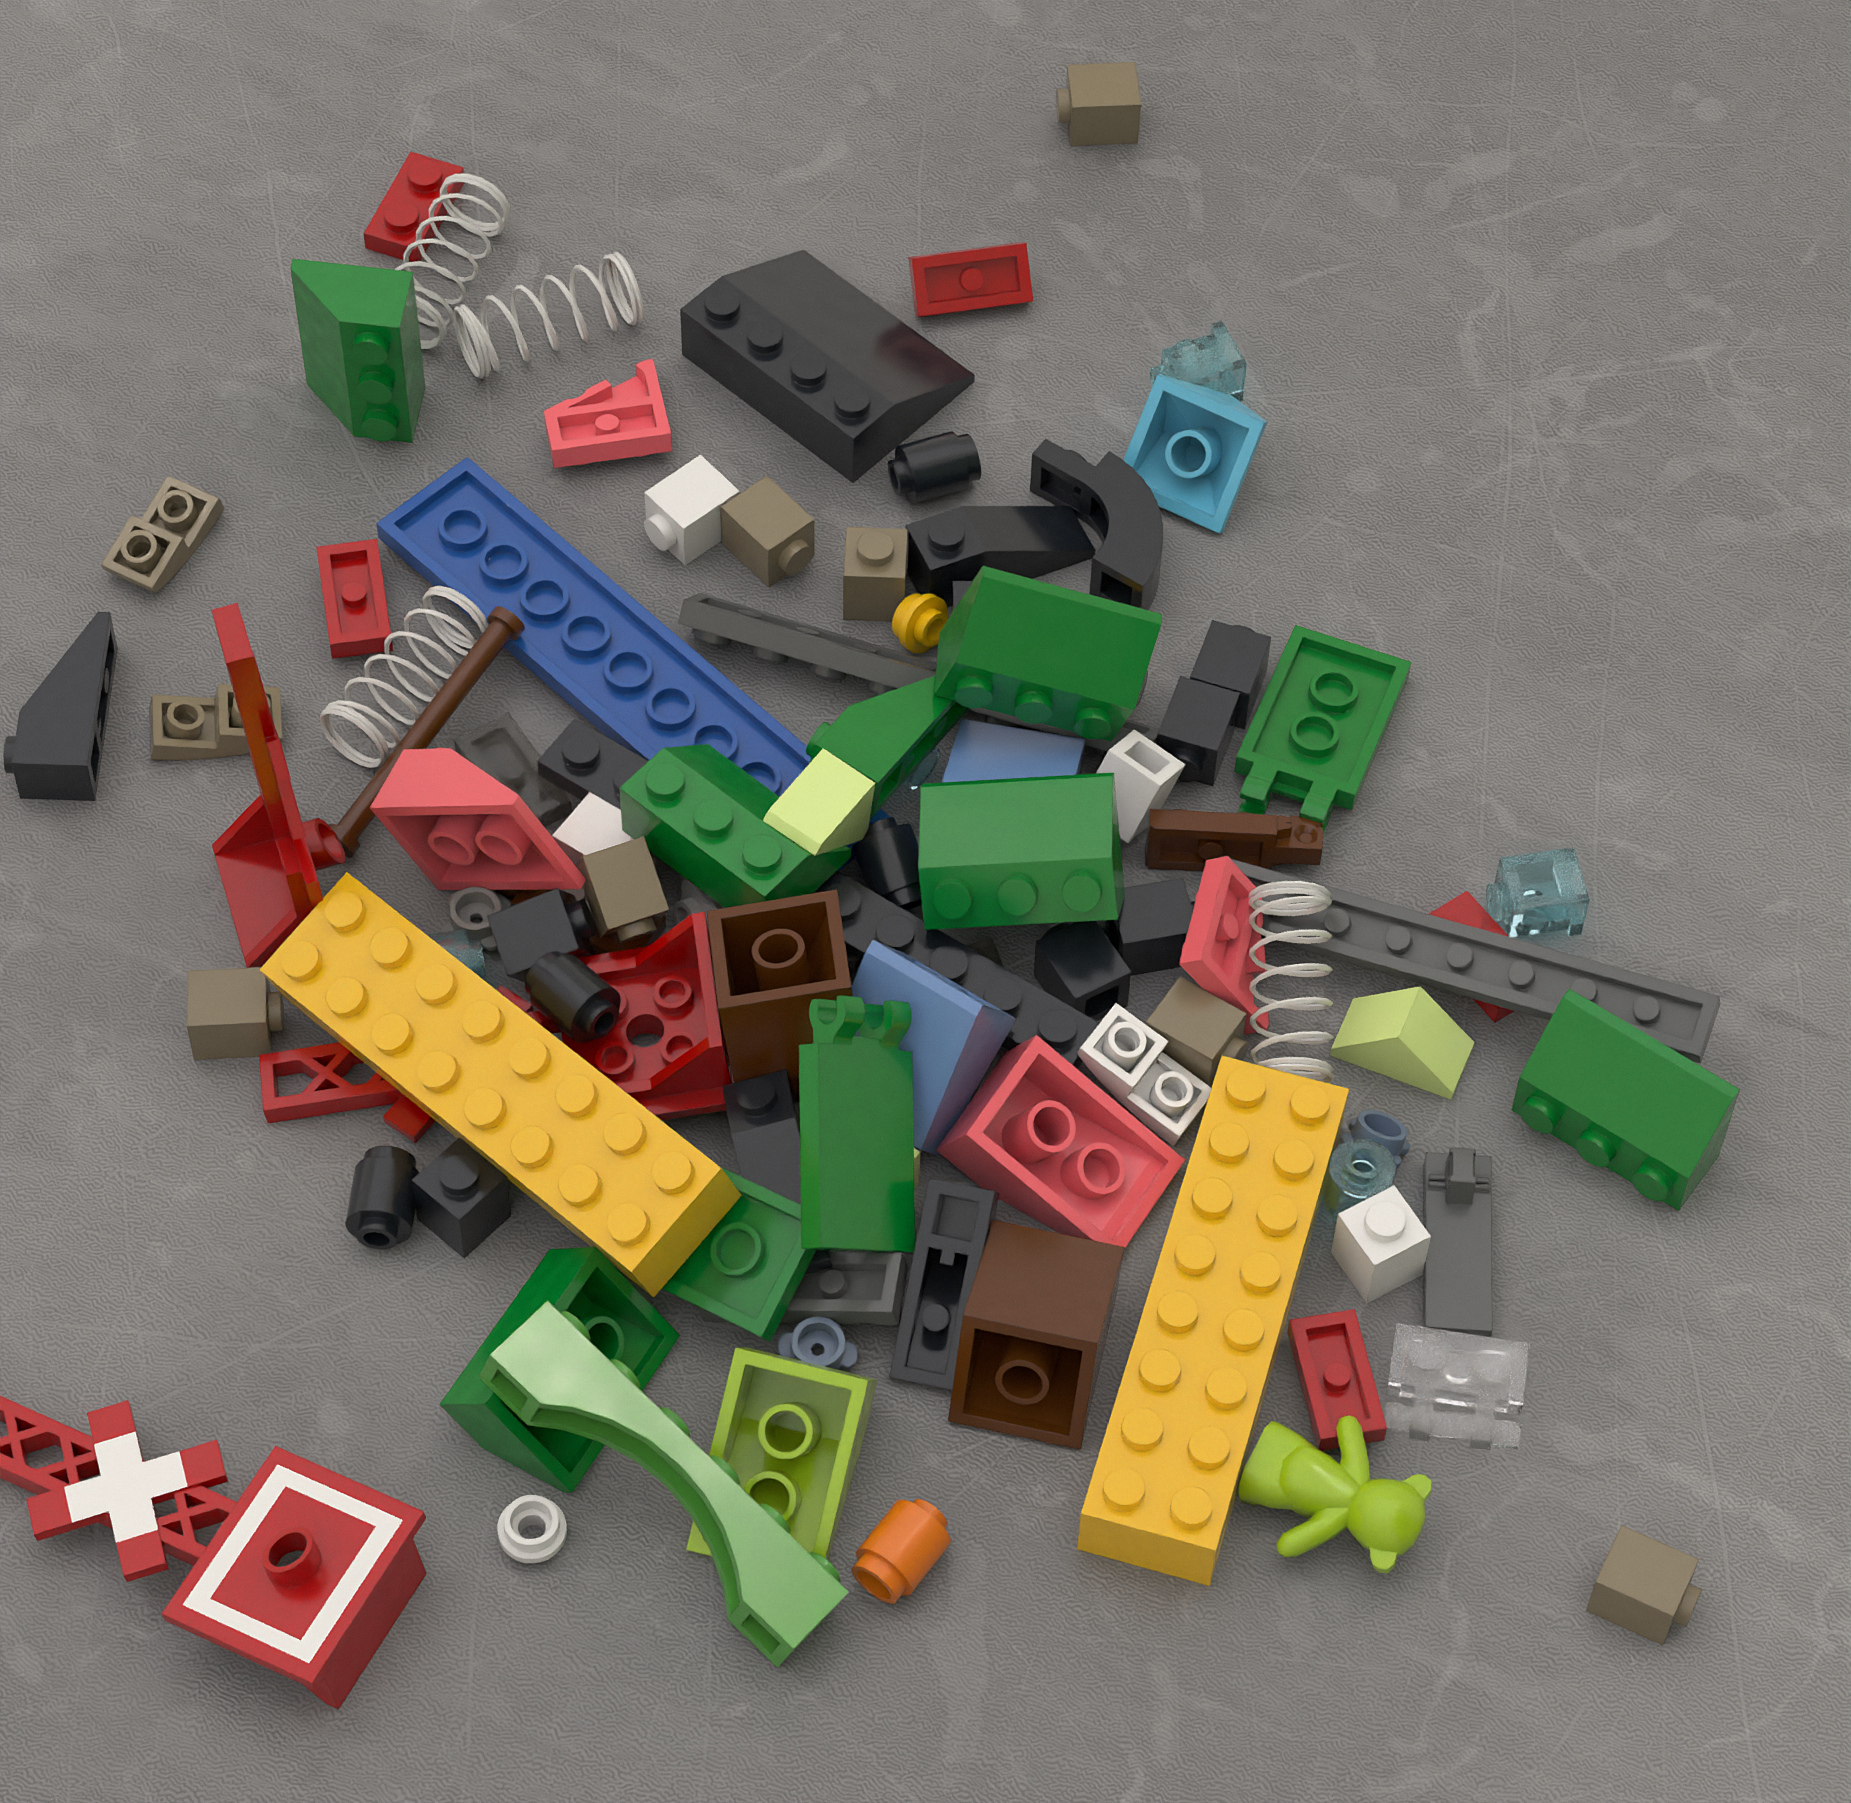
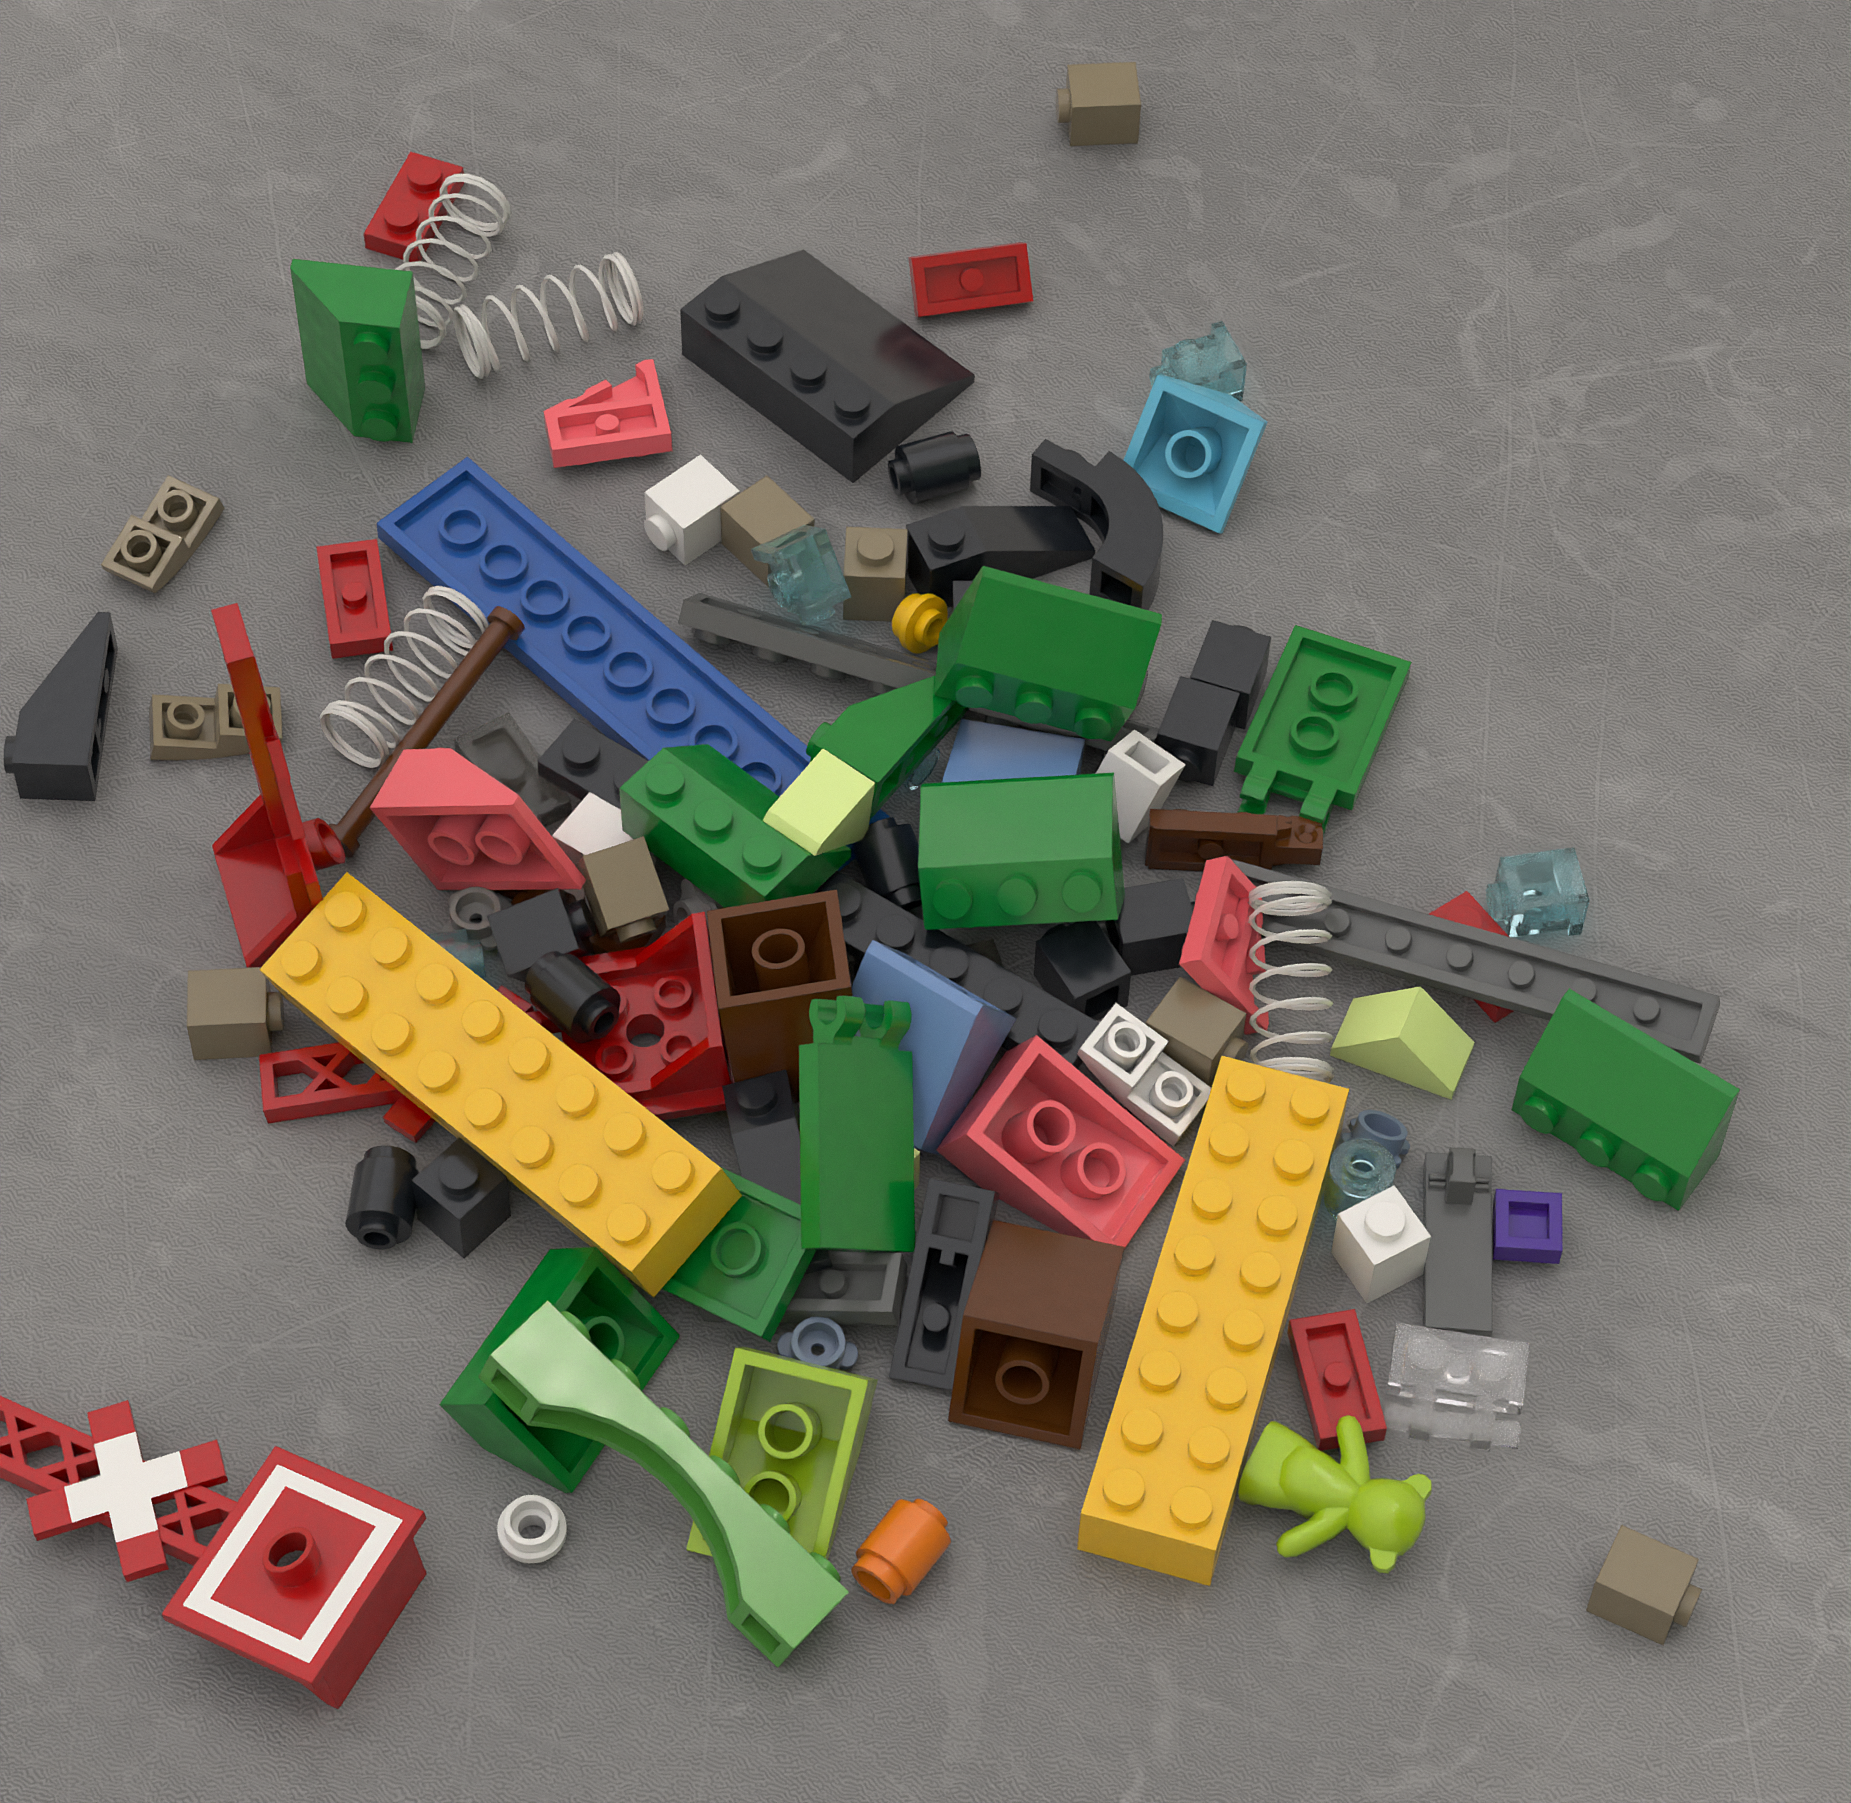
(804, 573): none -> clear light blue brick
(1527, 1226): none -> dark purple plate

